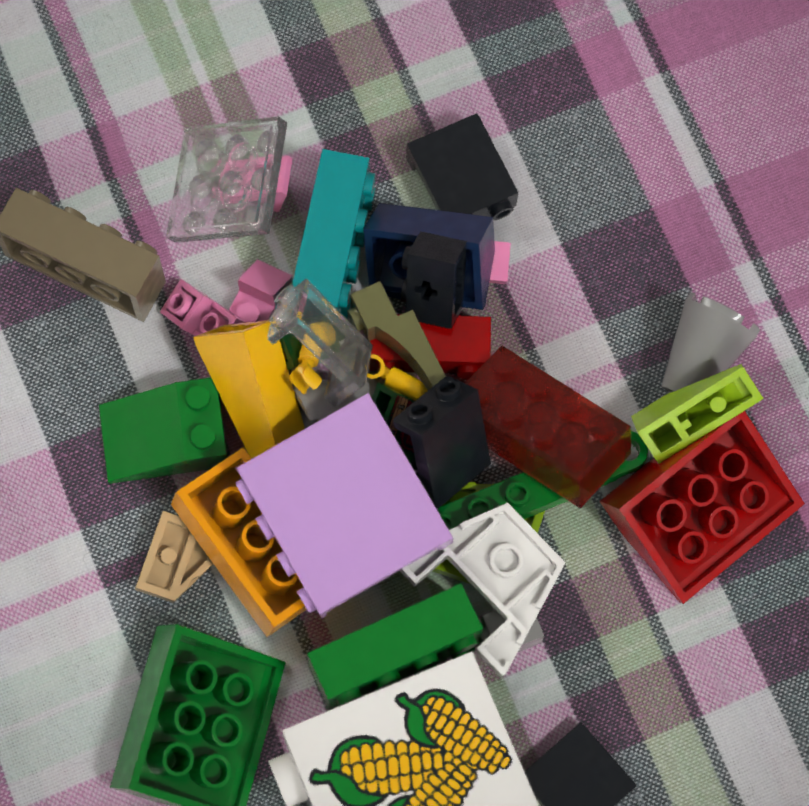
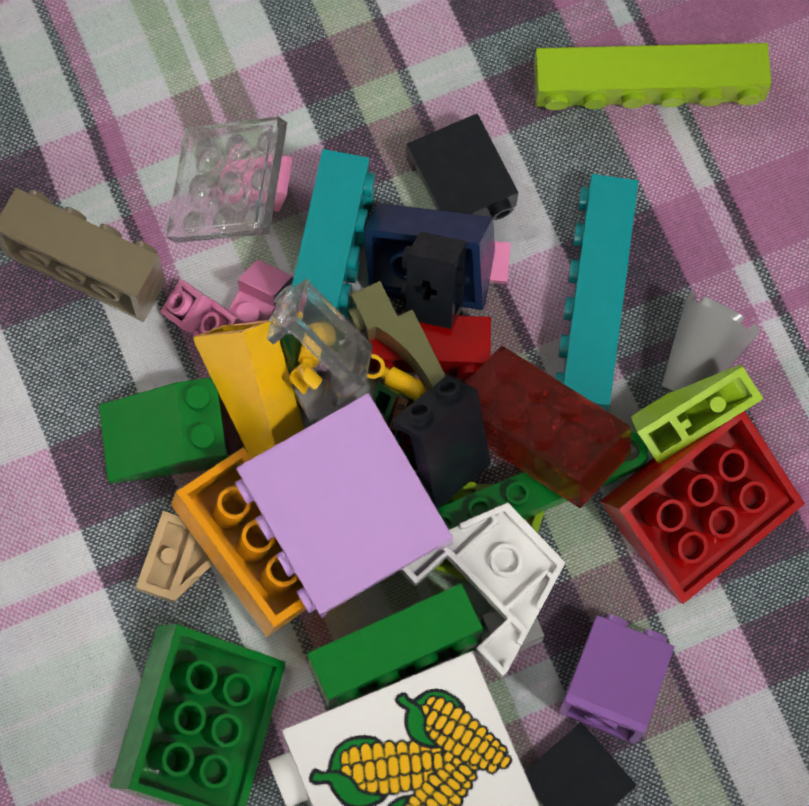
(599, 287): none -> teal brick
(617, 678): none -> medium lavender slope
(652, 75): none -> lime brick

